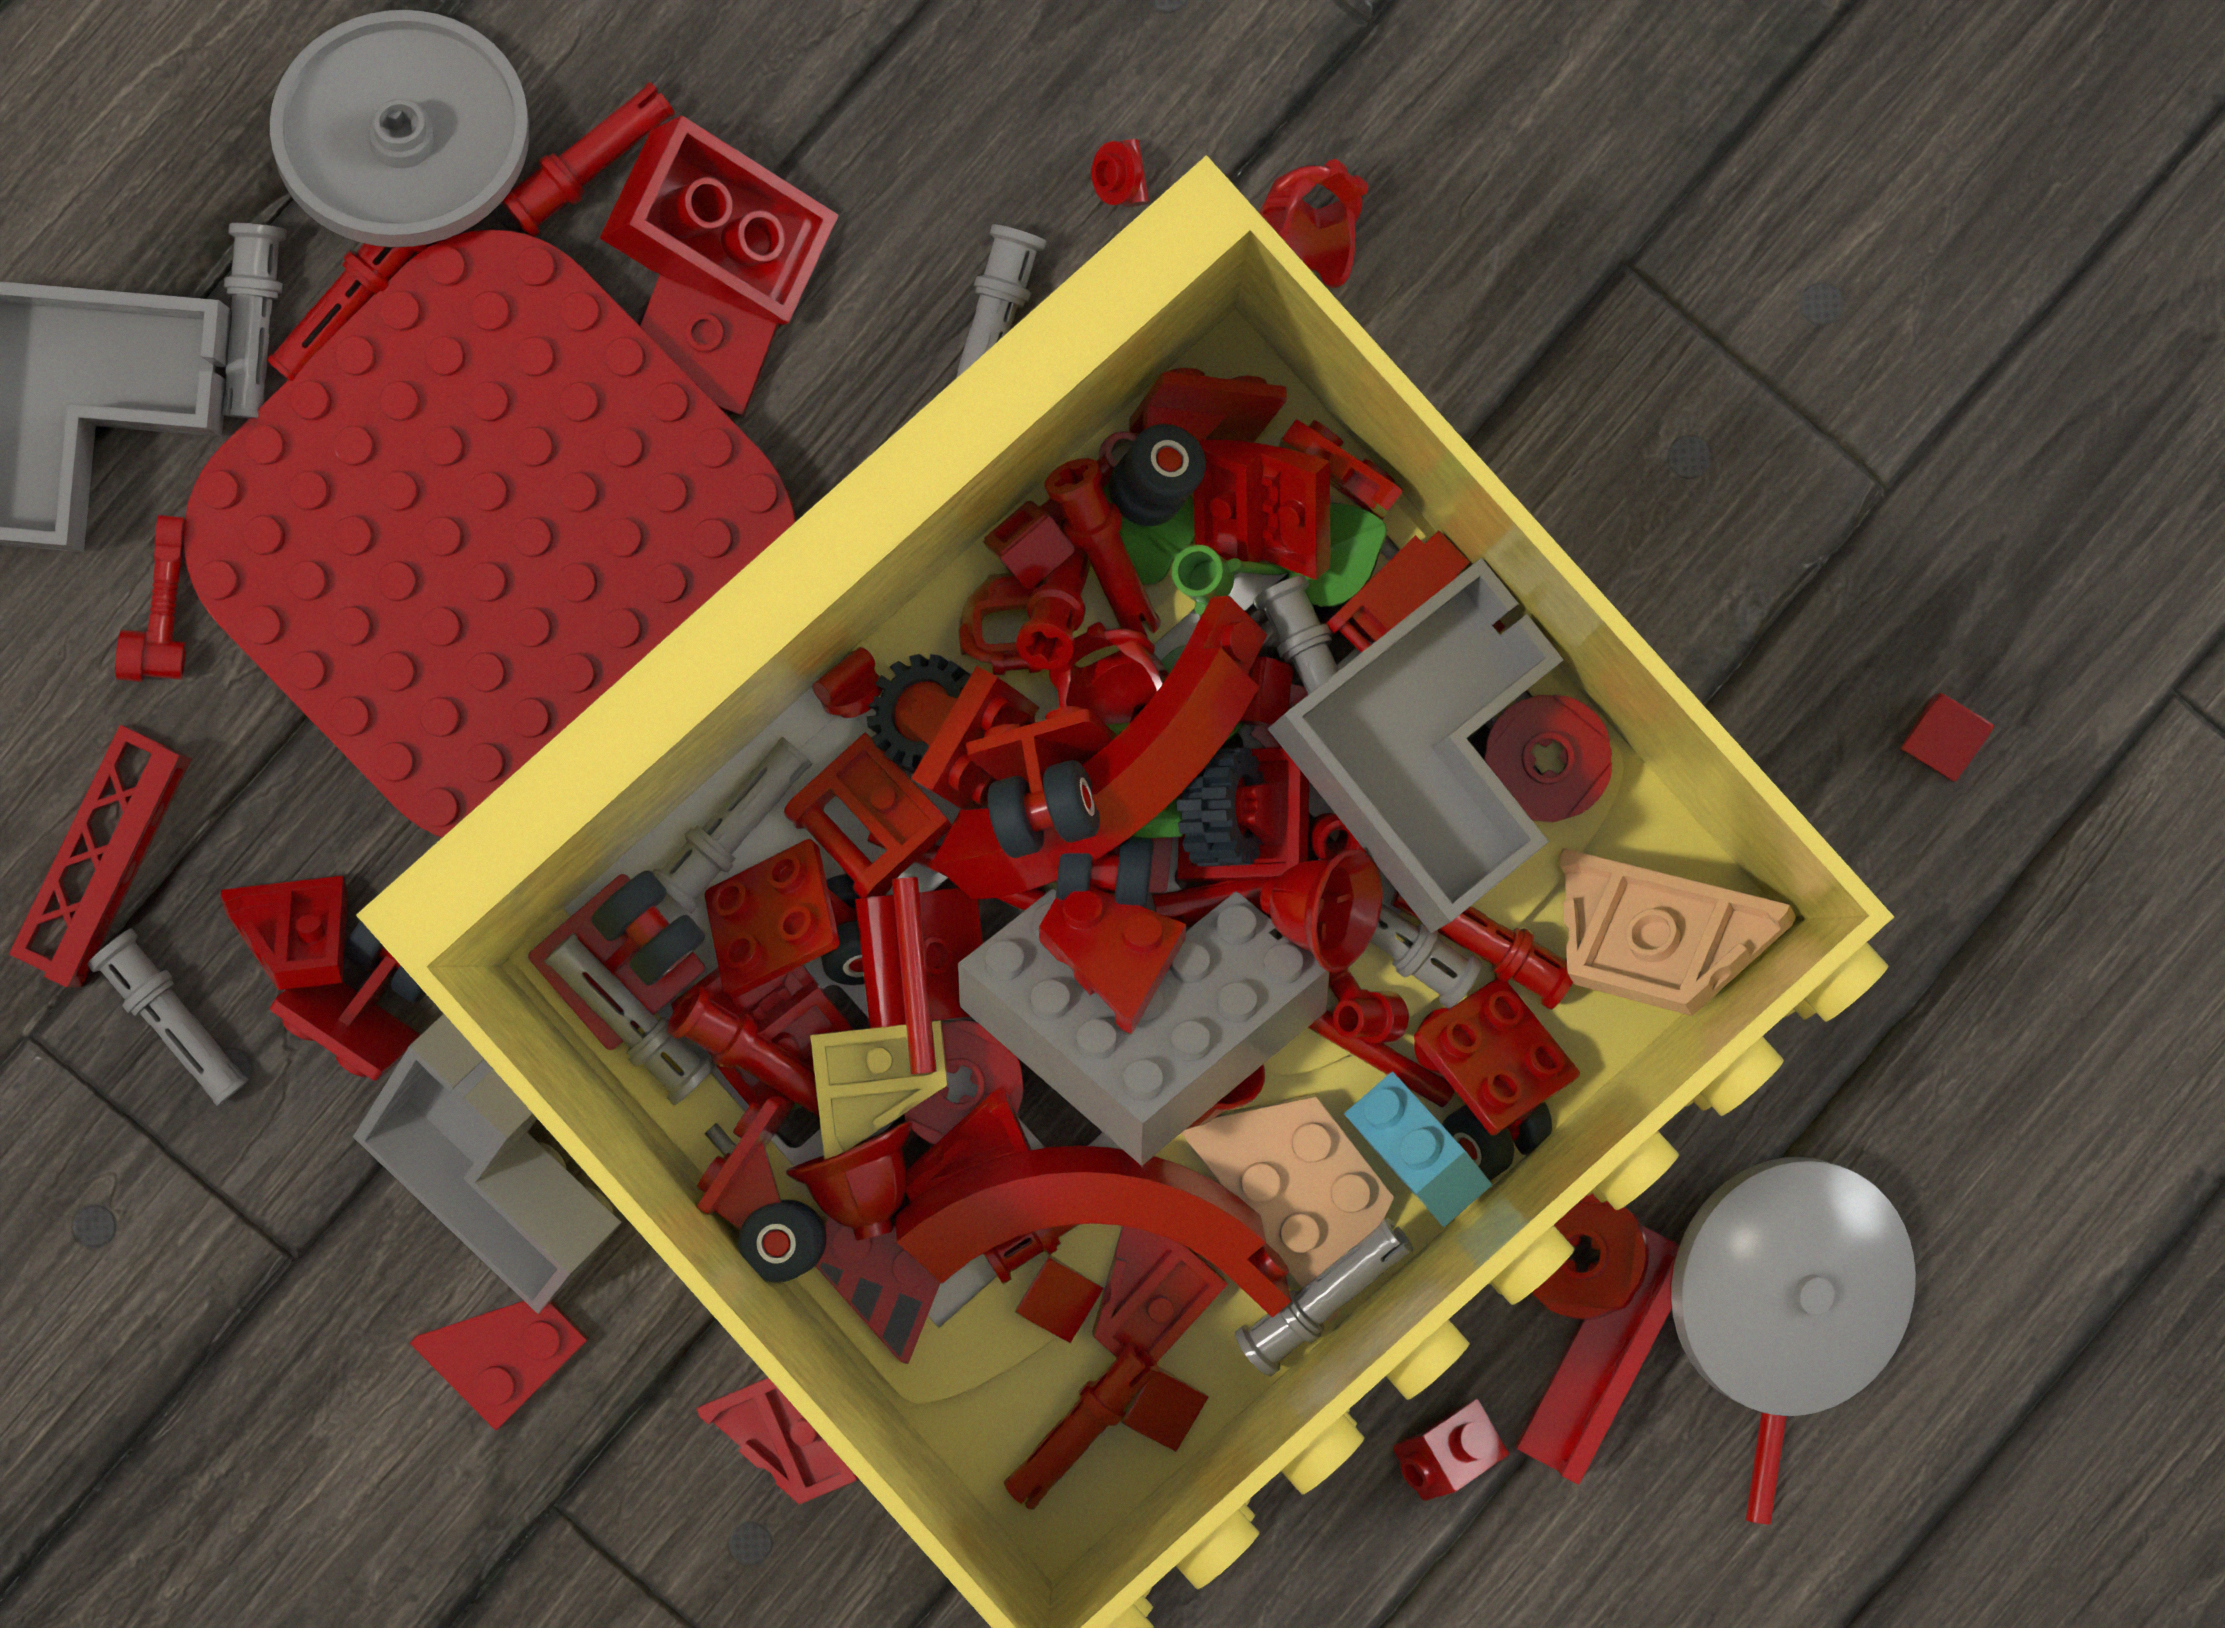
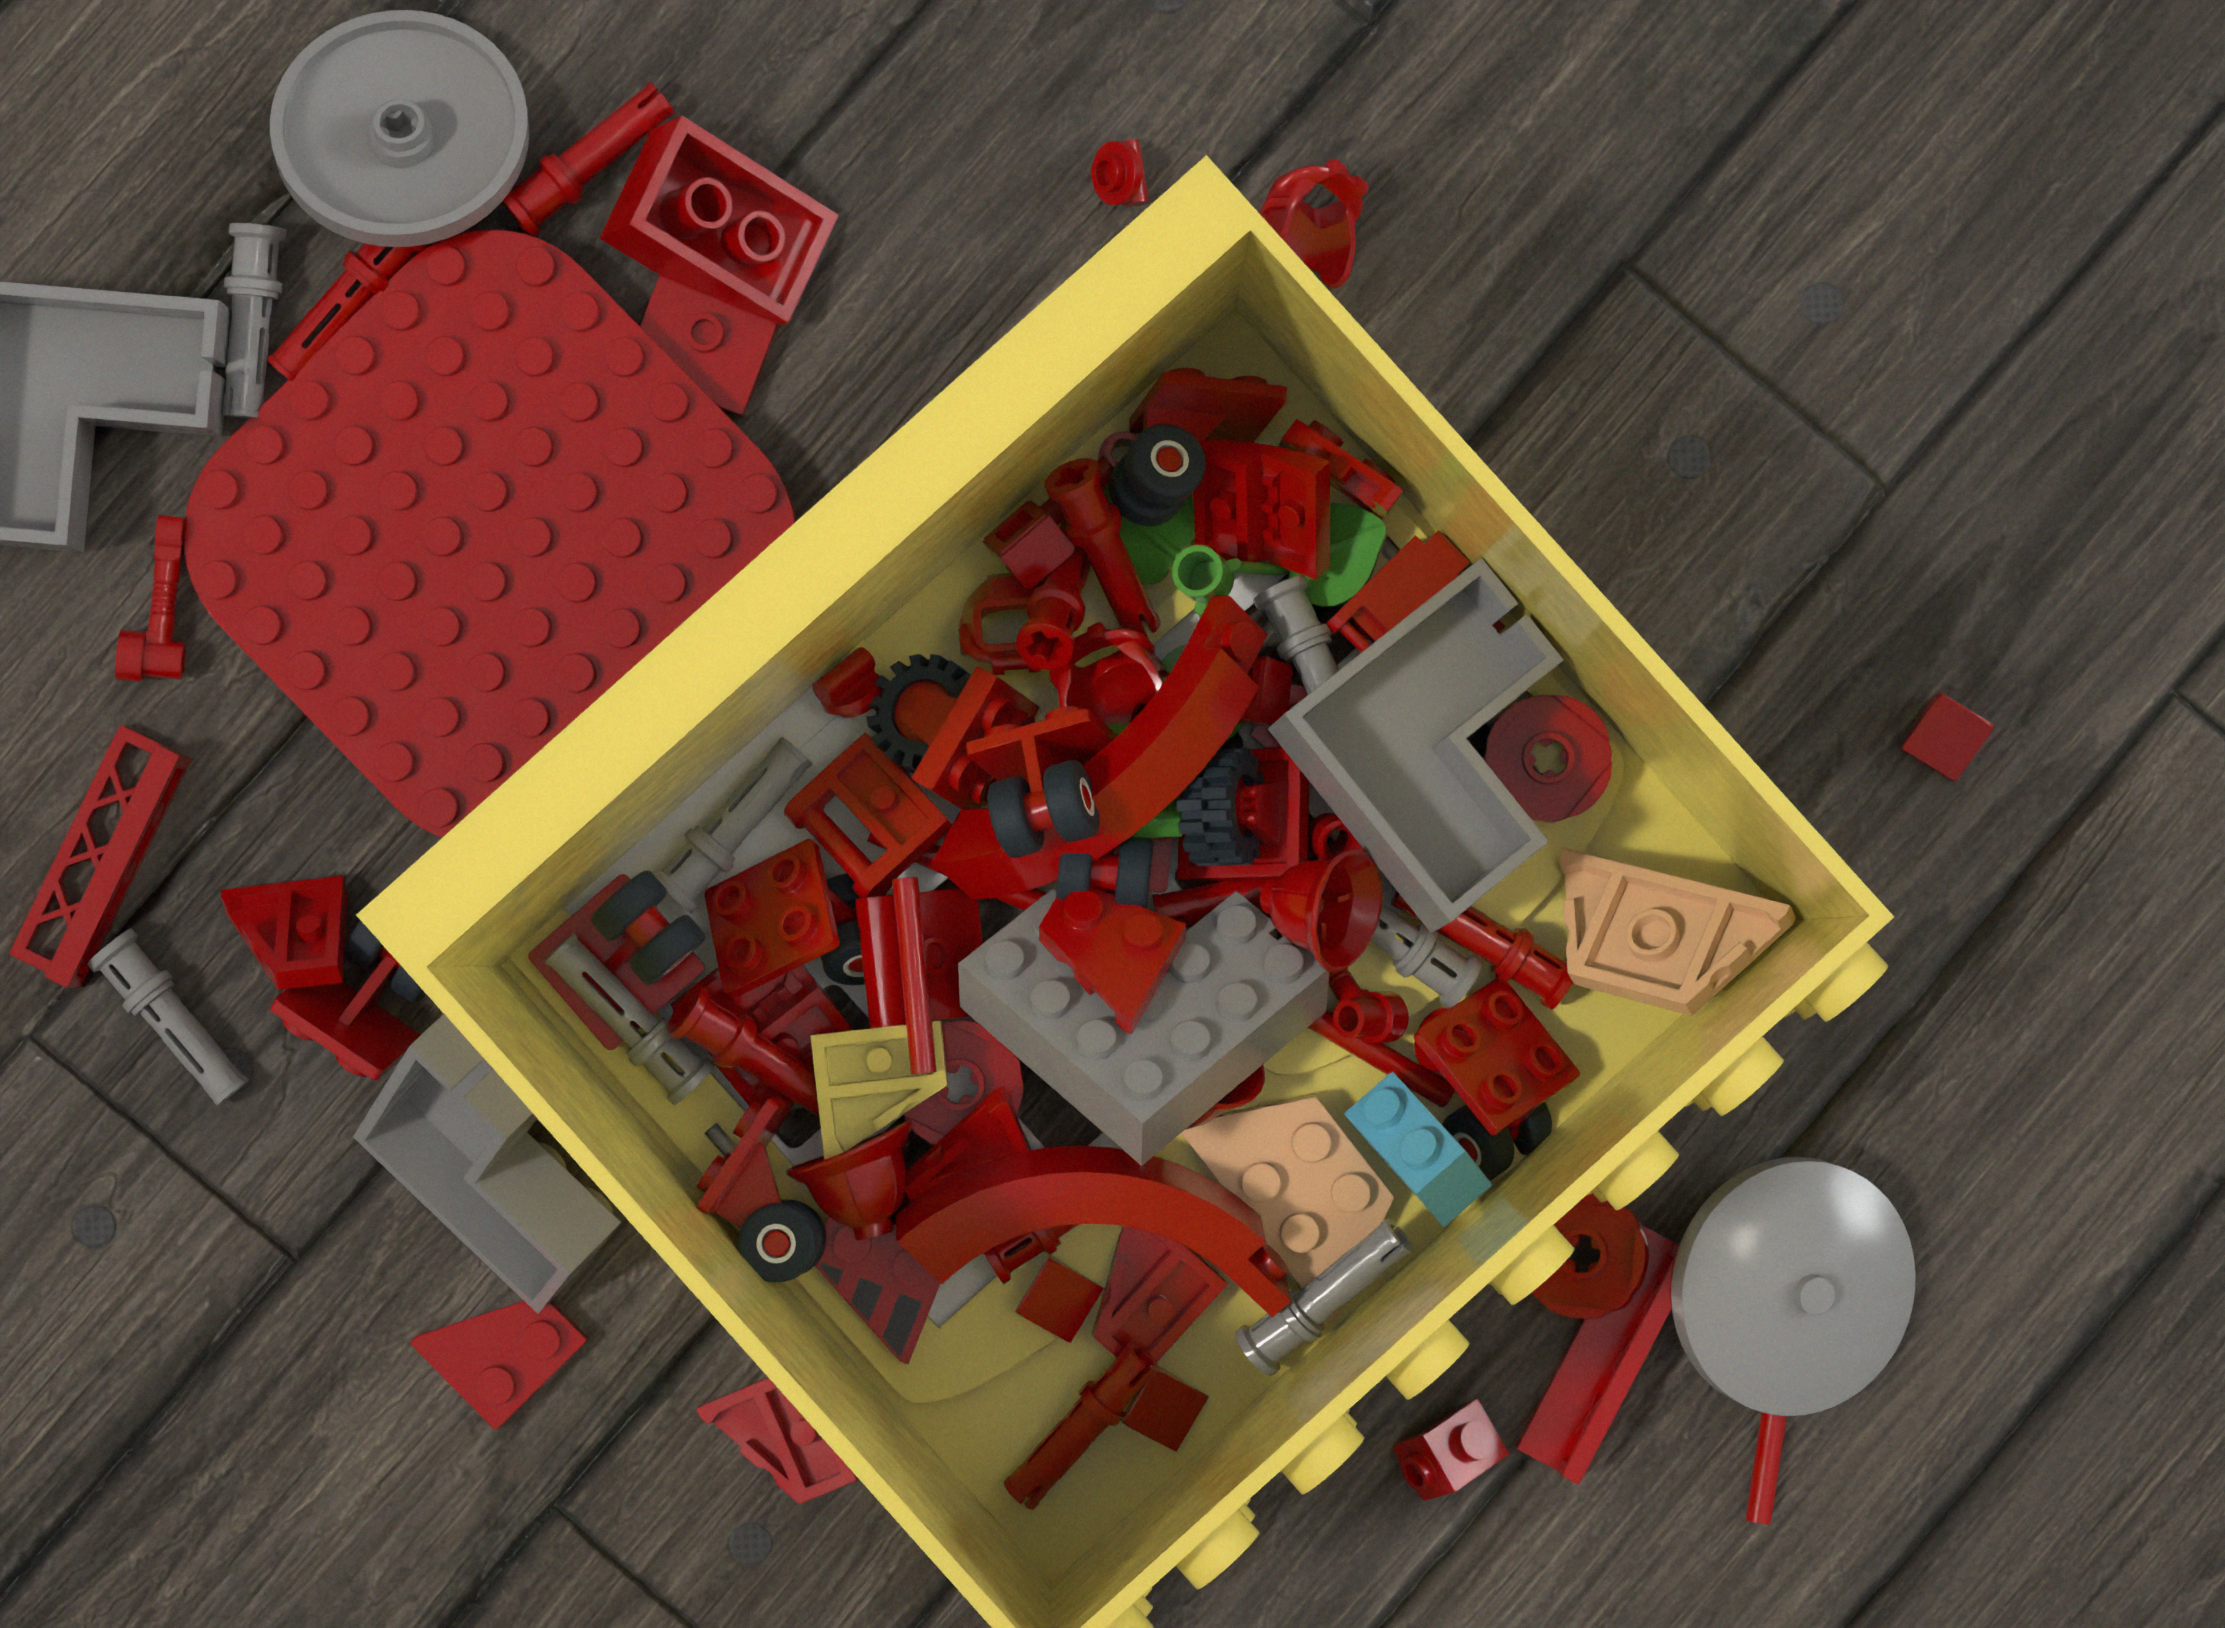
(1000, 289): light grey pin -> none

